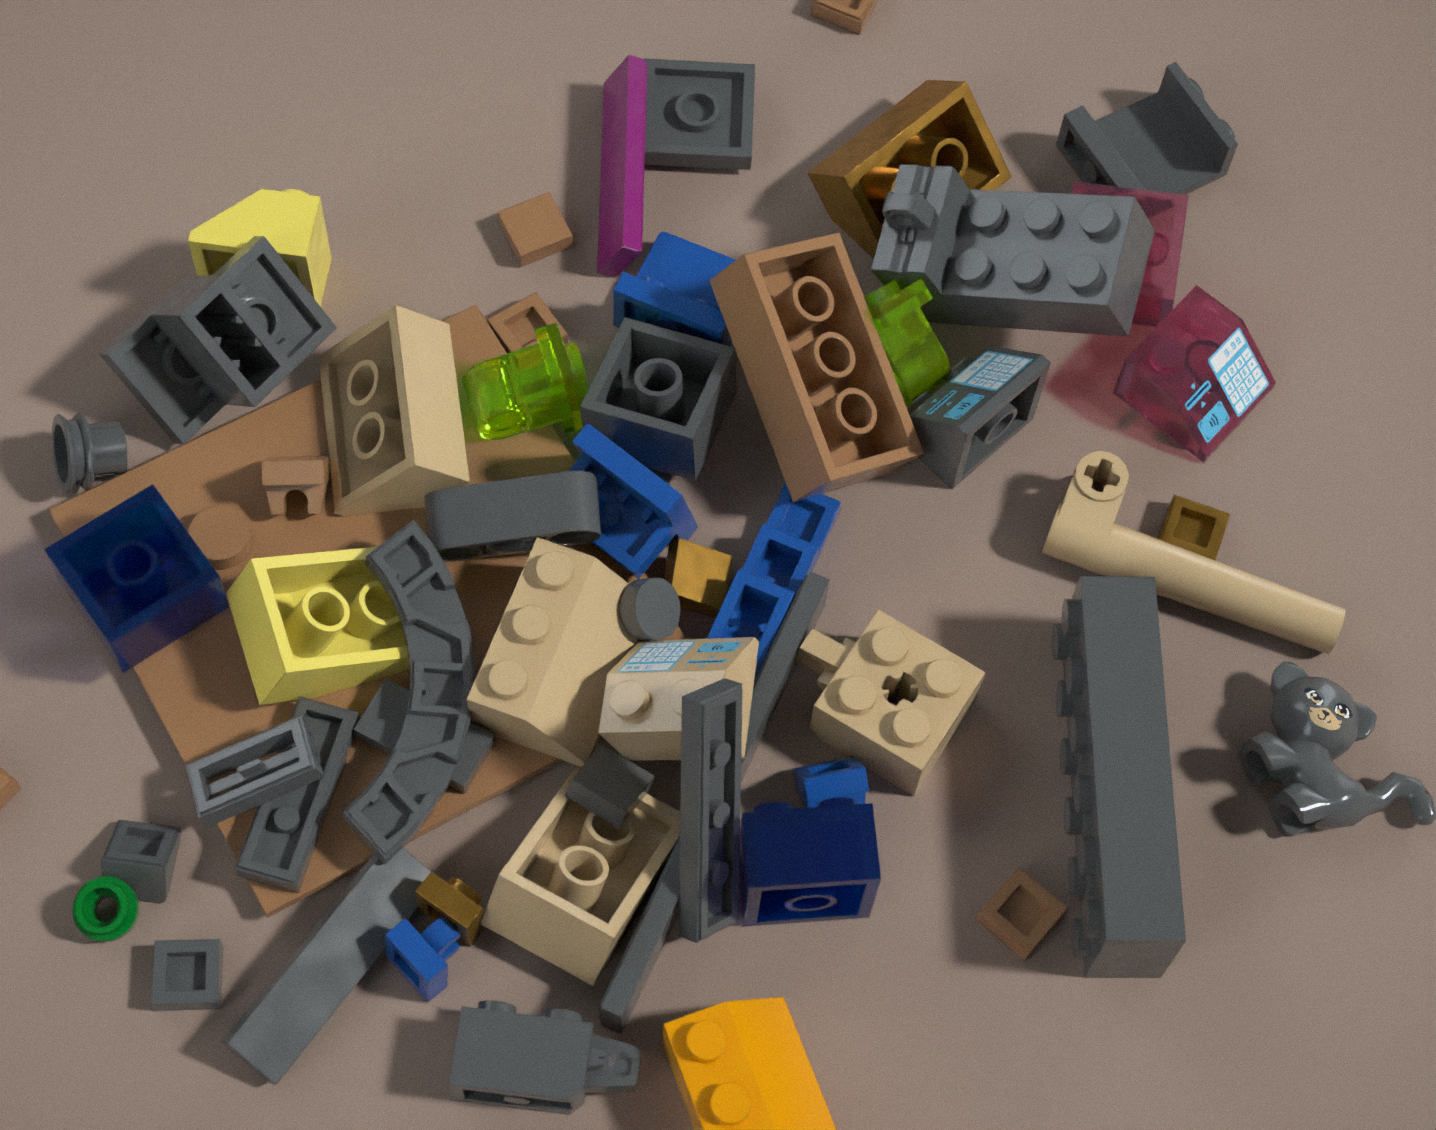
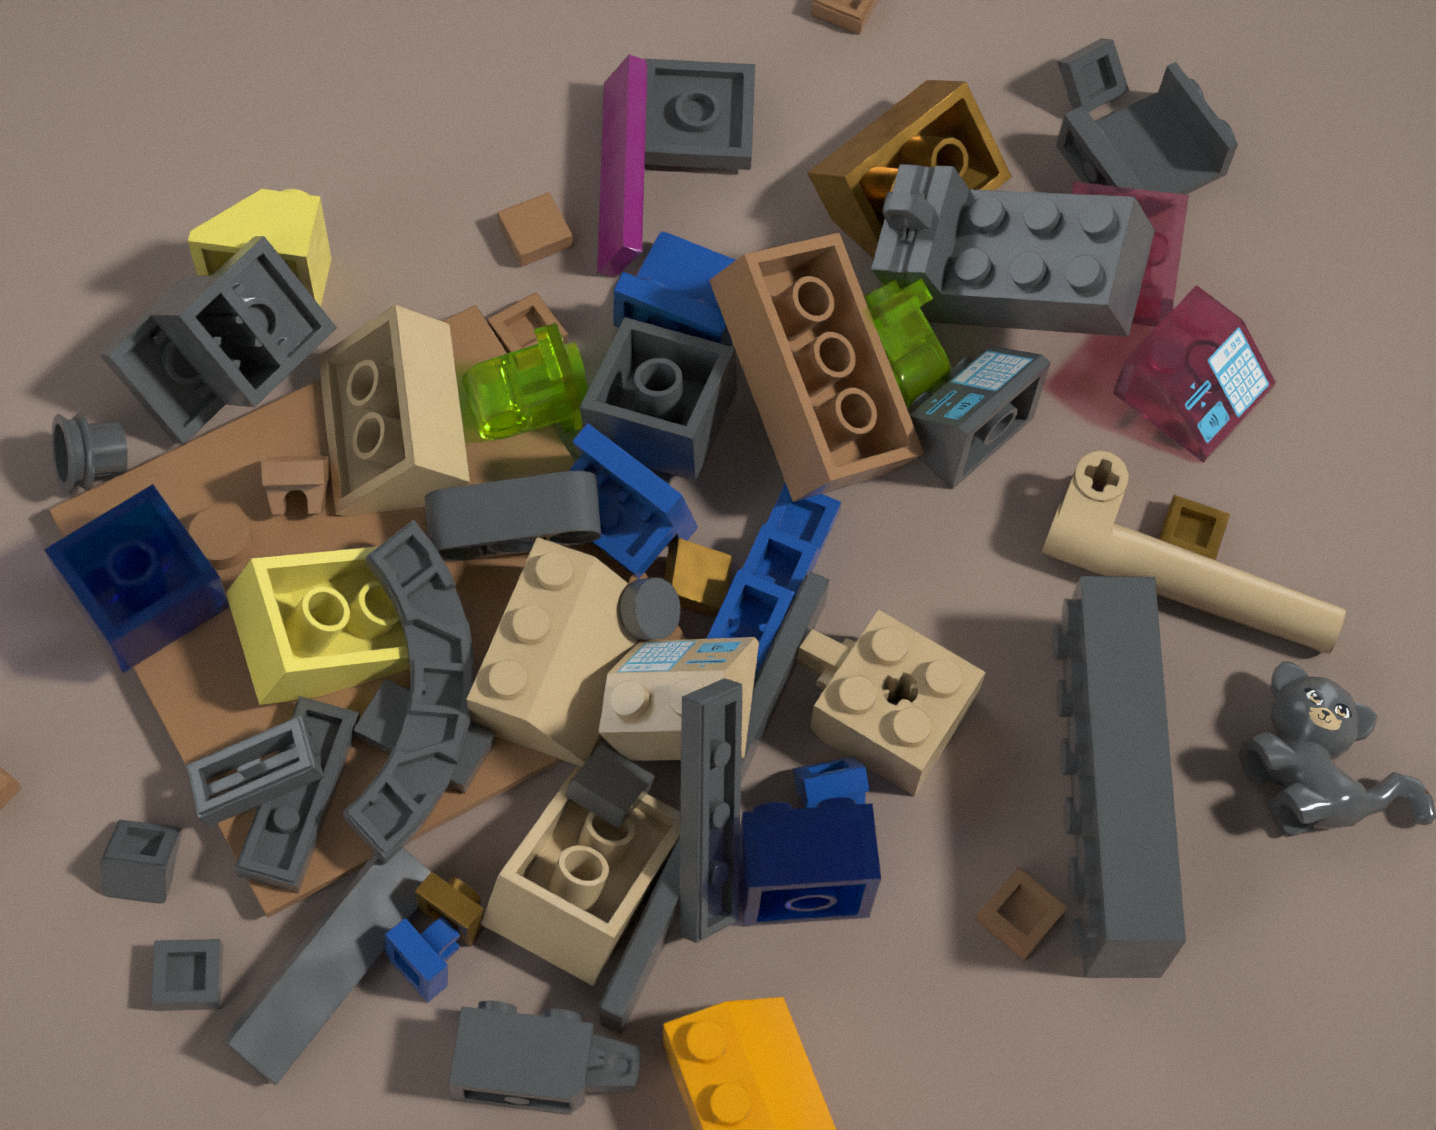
(87, 902): green plate -> none
(1093, 75): none -> dark grey plate

